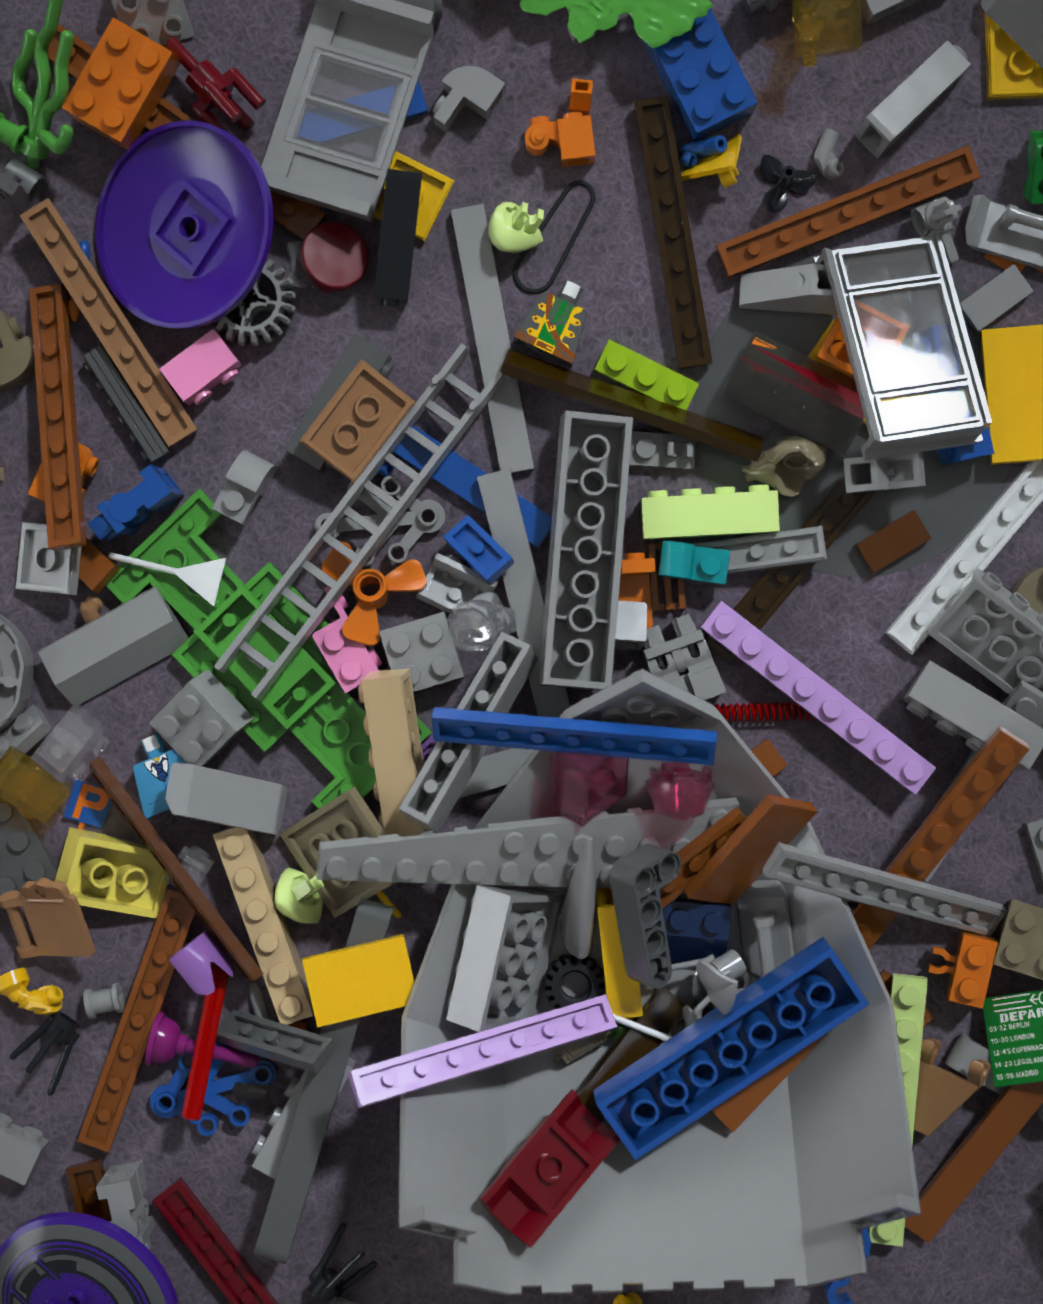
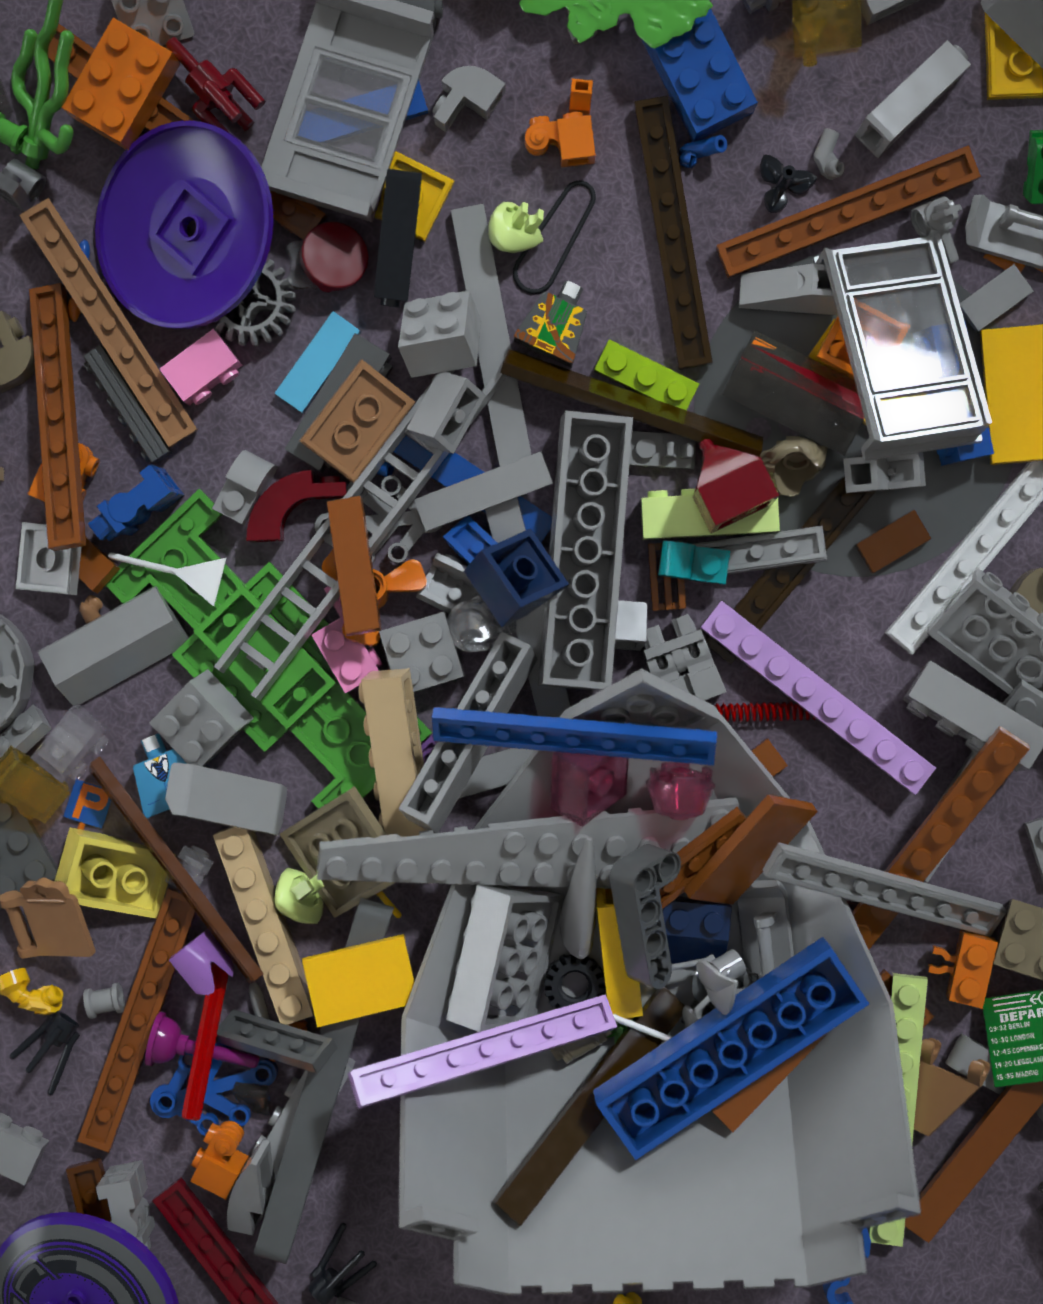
(221, 1161): none -> orange brick
(251, 1191): none -> light grey slope
(282, 497): none -> dark red arch
(316, 362): none -> medium azure tile
(354, 566): none -> dark orange tile
(440, 334): none -> light grey brick
(446, 412): none -> light grey brick
(483, 491): none -> light grey tile
(515, 577): none -> dark blue slope
(548, 1170): dark red piece -> none
(636, 581): orange bracket -> none
(722, 164): yellow piece -> none
(731, 486): none -> dark red piece

